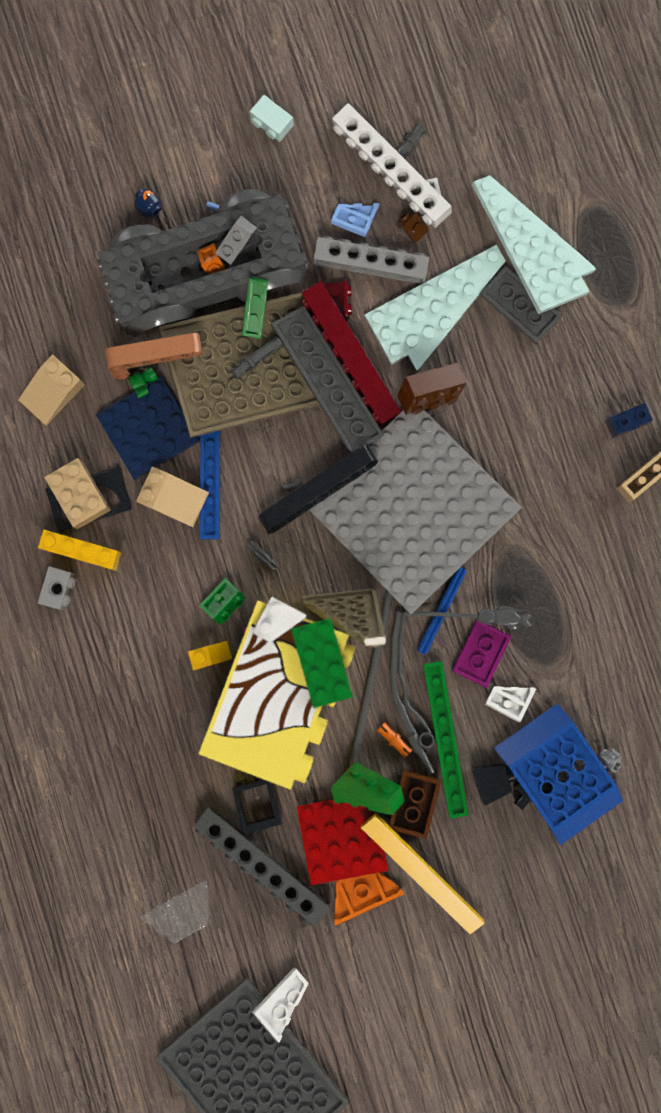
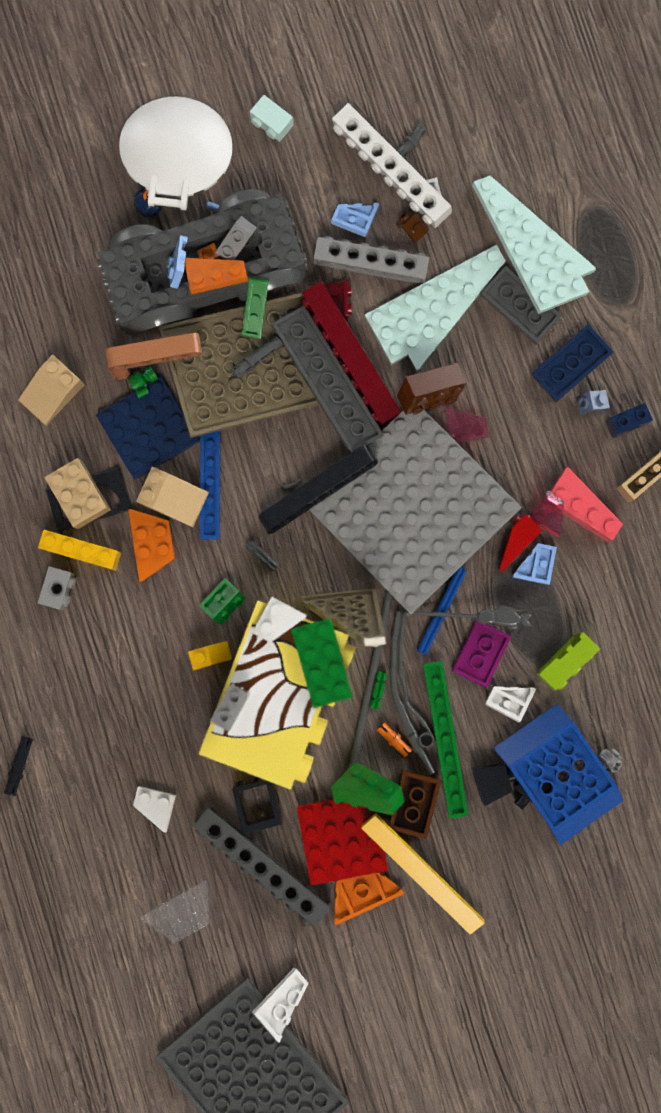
(15, 774): none -> black pin
(151, 543): none -> orange wing
(155, 806): none -> white wing
(175, 149): none -> white dish
(176, 263): none -> light blue wing
(213, 273): none -> orange wing
(230, 707): none -> light grey brick
(378, 690): none -> green axle
(464, 426): none -> clear pink wing
(519, 537): none -> red slope
(537, 565): none -> light blue wing
(549, 513): none -> clear pink wing
(568, 661): none -> lime wedge
(572, 363): none -> dark blue plate
(585, 507): none -> coral wedge
(593, 401): none -> sand blue bracket

